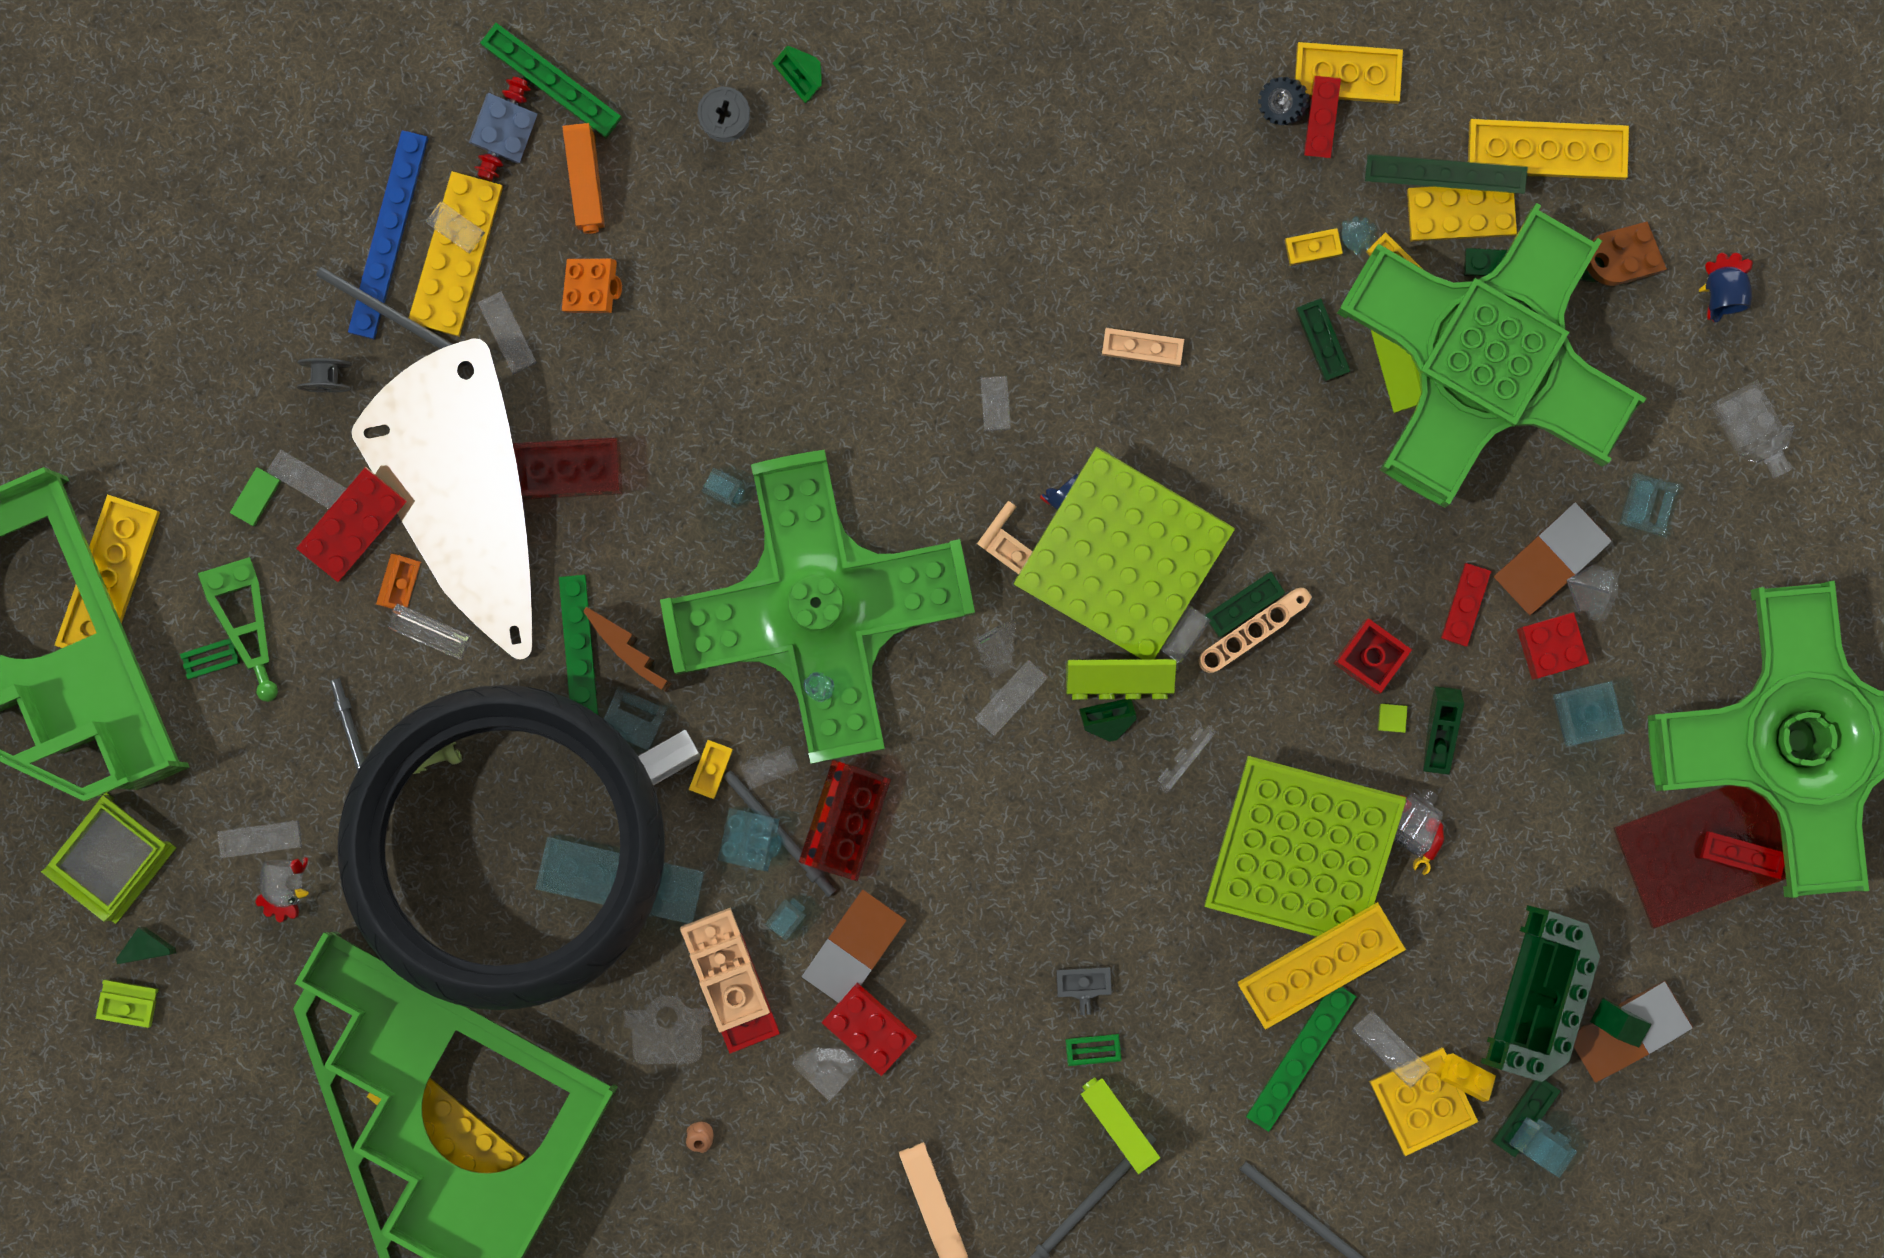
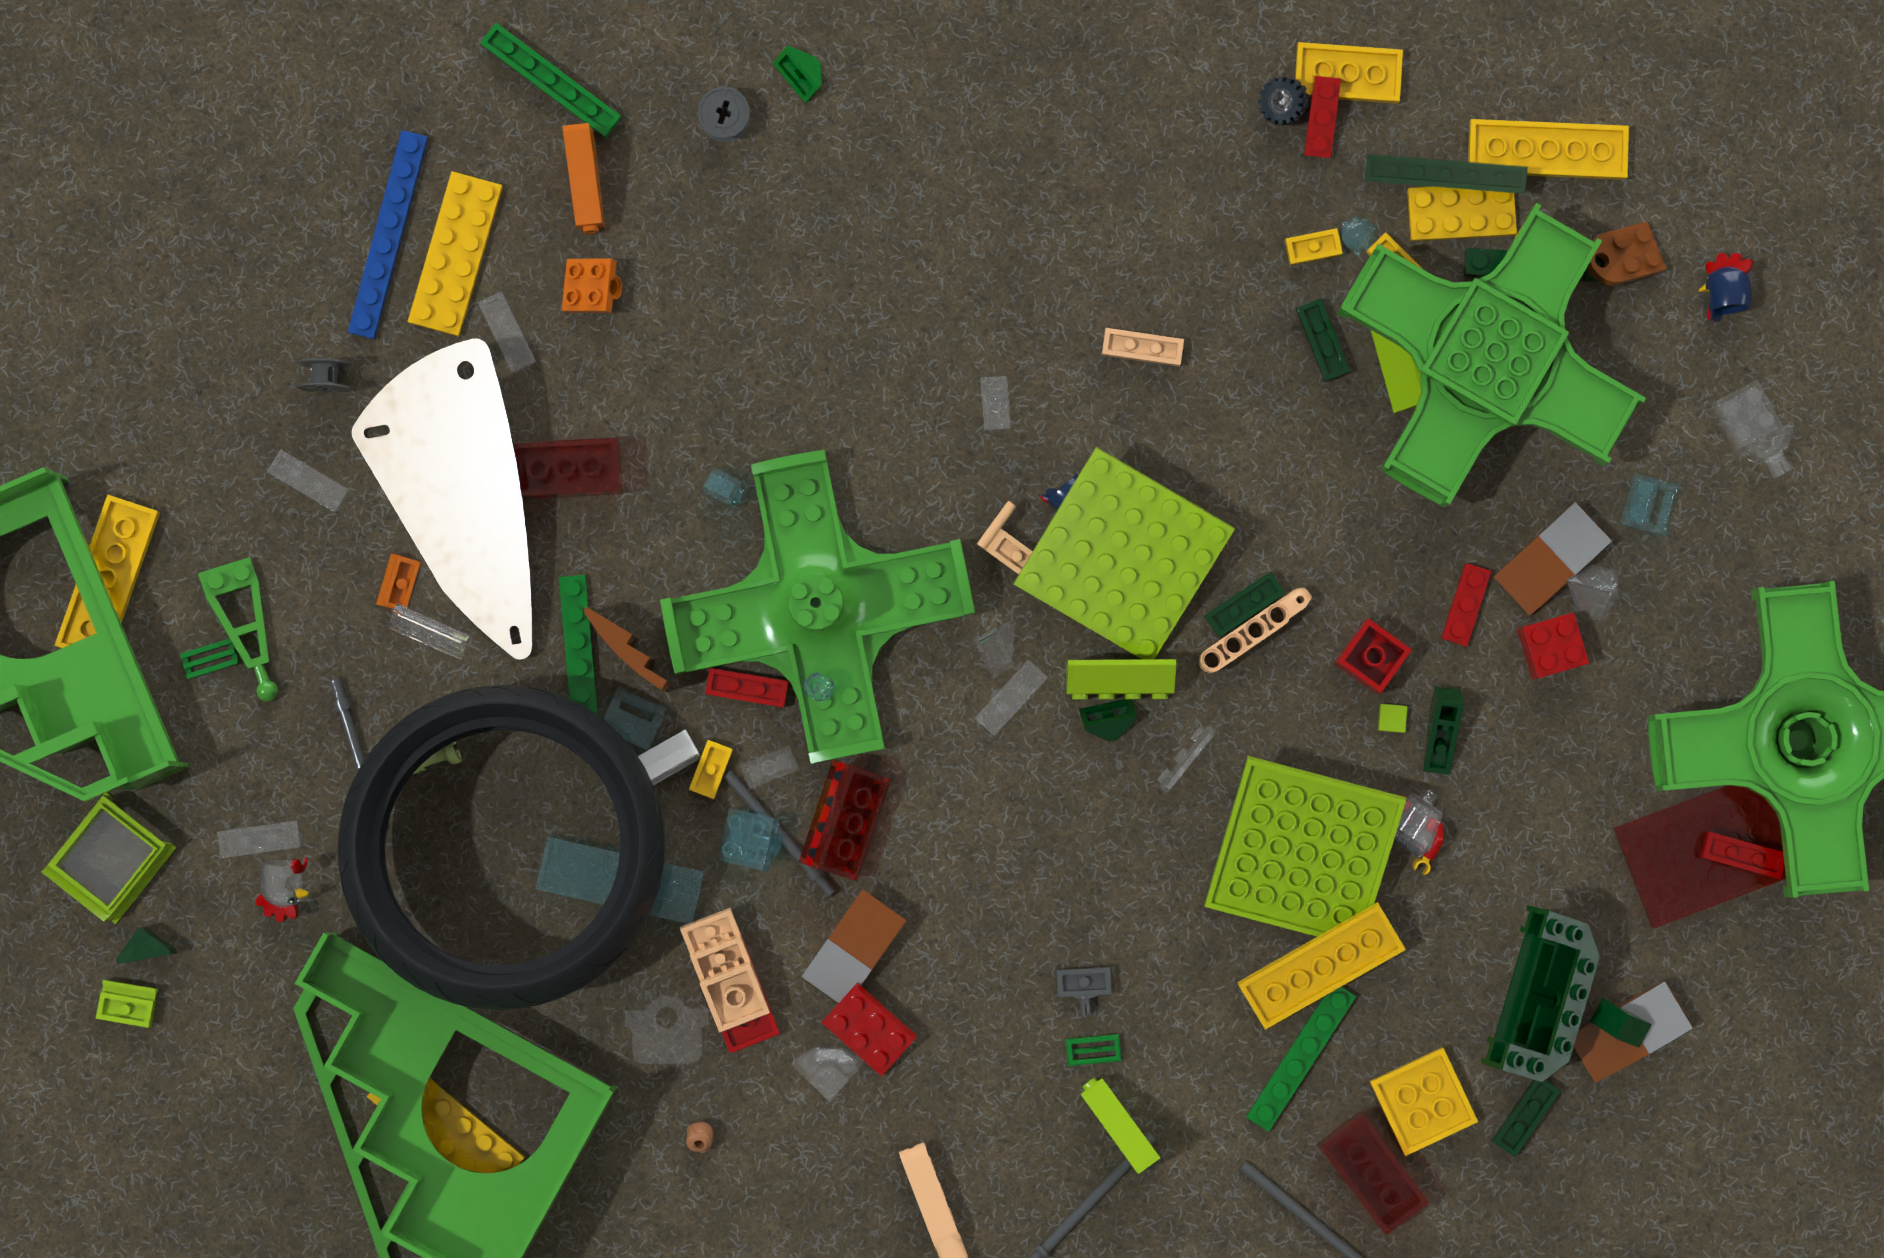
(255, 496): bright green tile -> none
(351, 524): red plate -> none
(383, 309): dark grey bar -> none
(455, 227): clear plate -> none
(502, 128): sand blue plate -> none
(747, 687): none -> red plate
(786, 918): clear light blue brick -> none
(1185, 634): clear plate -> none
(1372, 1173): none -> clear red brick
(1391, 1049): clear plate -> none
(1467, 1077): yellow plate -> none
(1543, 1147): clear light blue brick -> none
(1588, 714): clear light blue brick -> none

